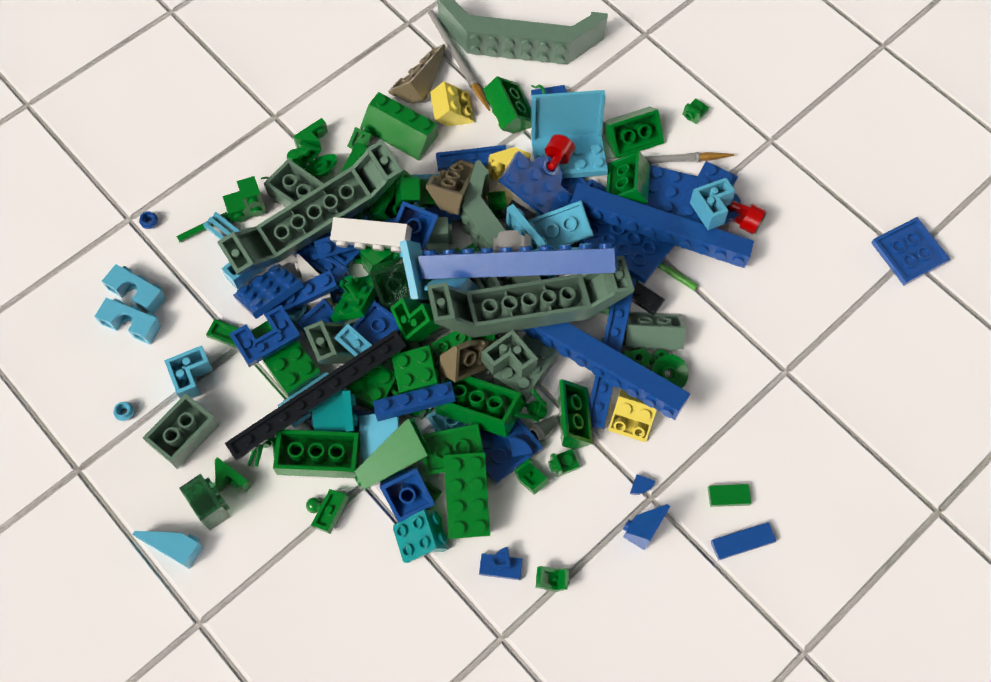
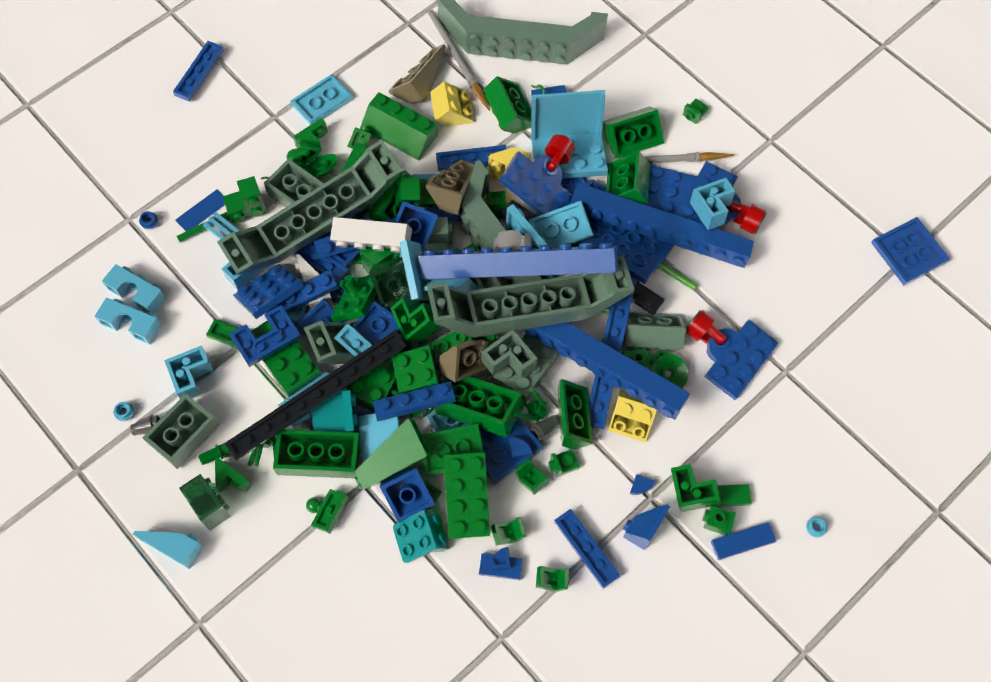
(144, 425): none -> dark grey cone
(198, 71): none -> blue plate
(201, 211): none -> blue sticker
(210, 455): none -> green axle
(321, 99): none -> medium azure tile
(508, 532): none -> green bracket
(586, 549): none -> blue plate
(693, 494): none -> green brick
(711, 523): none -> green brick
(735, 354): none -> blue plate
(820, 523): none -> medium azure plate

